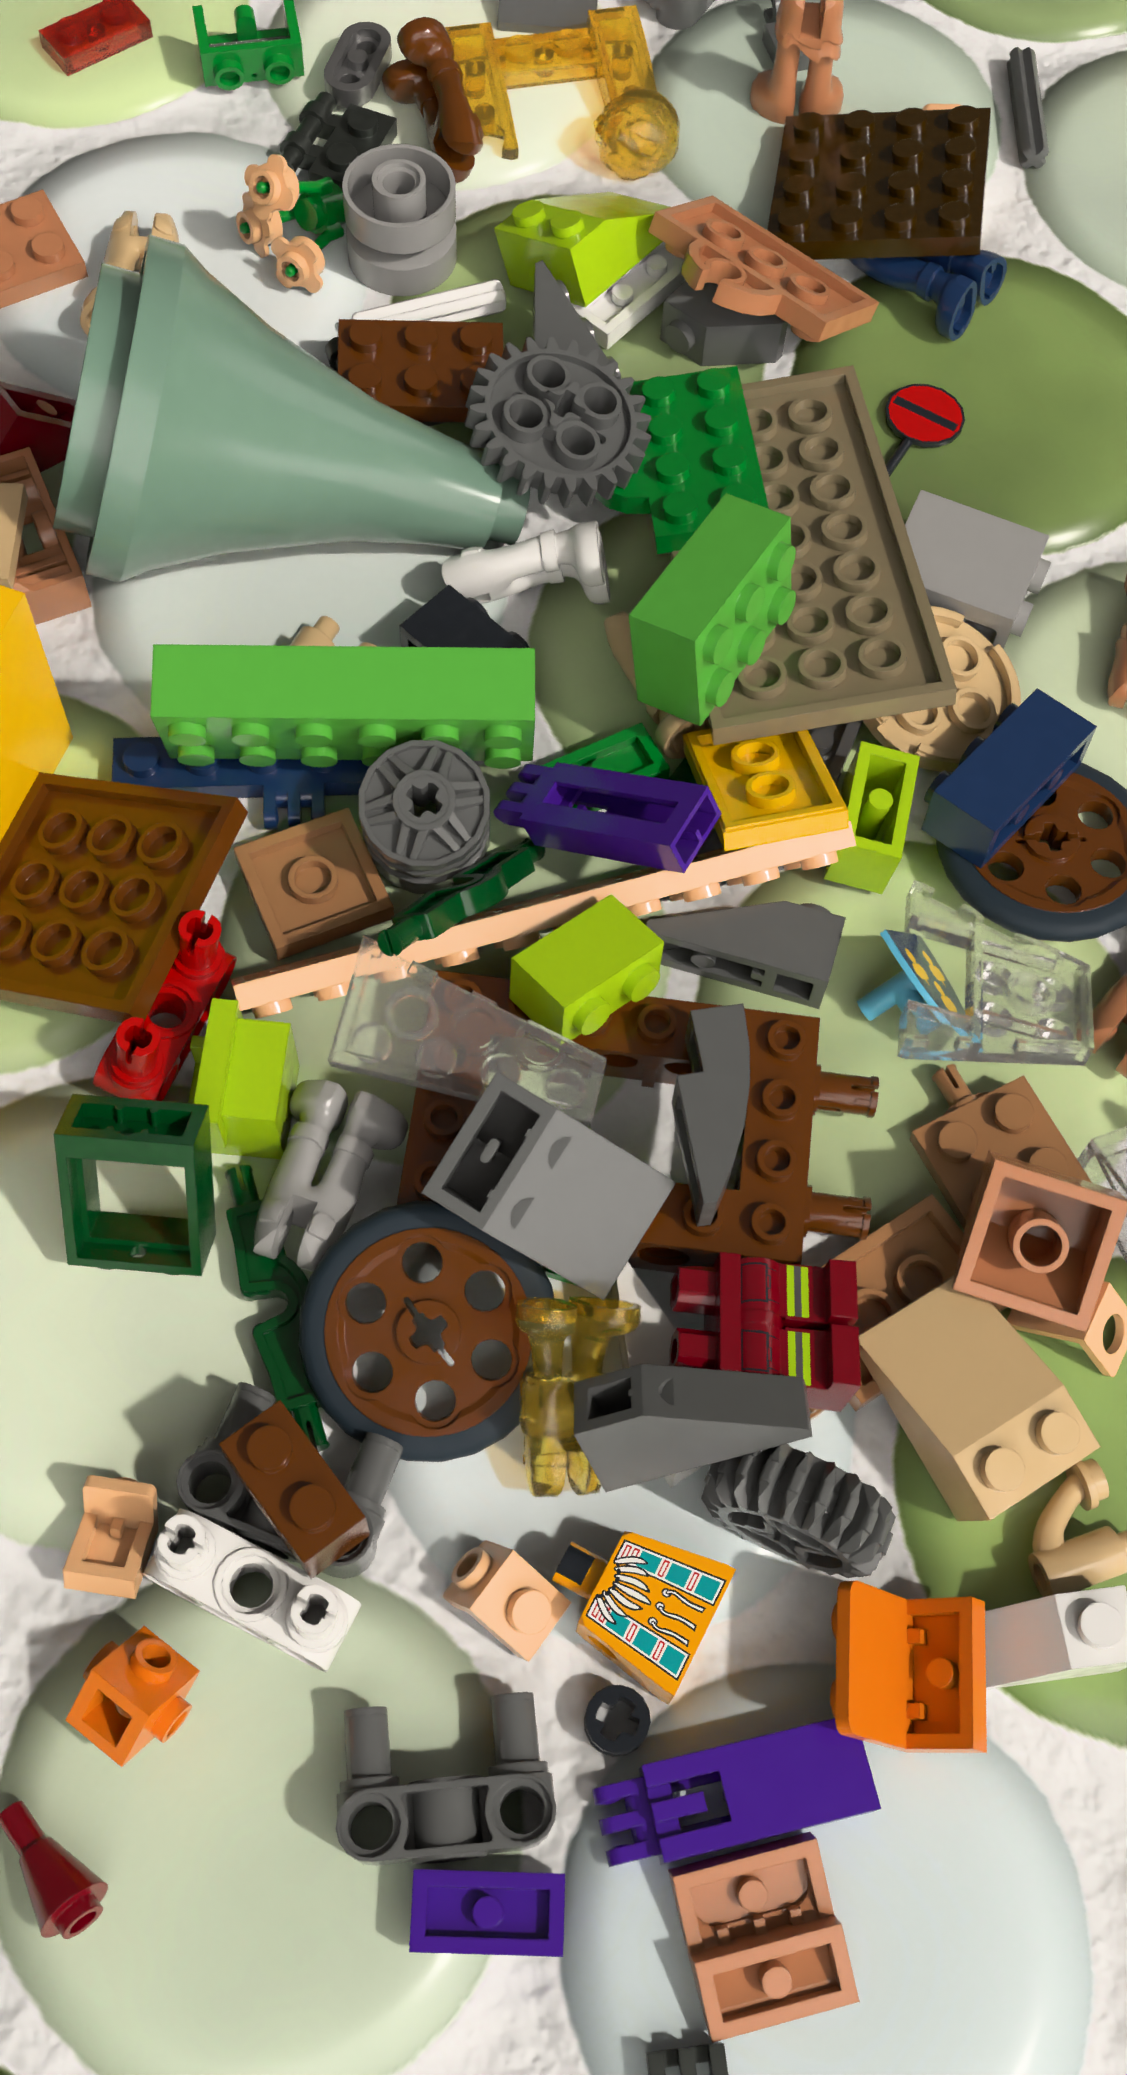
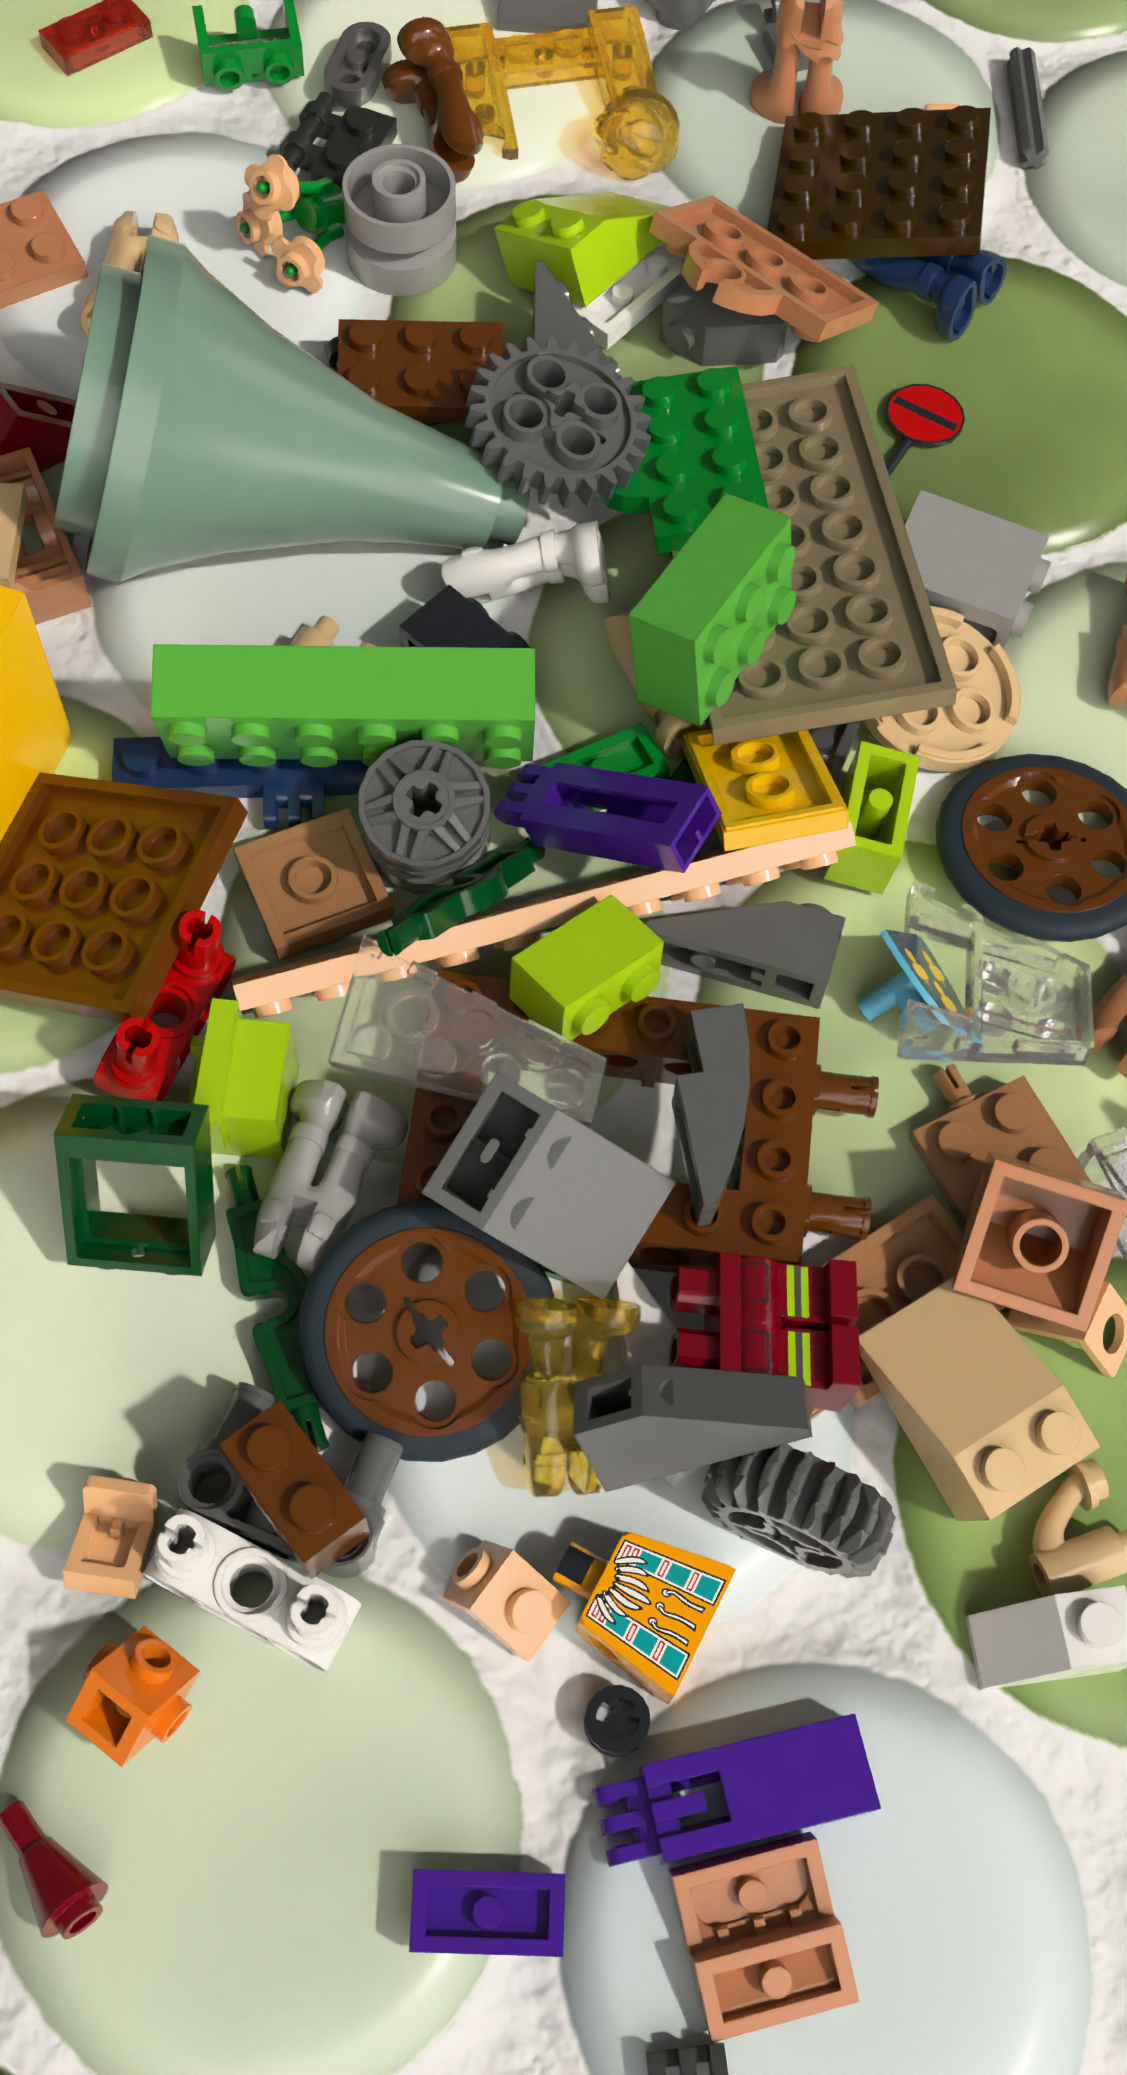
(444, 1815): dark grey piece -> none
(450, 305): white axle -> none
(909, 1670): orange bracket -> none
(1006, 777): dark blue brick -> none

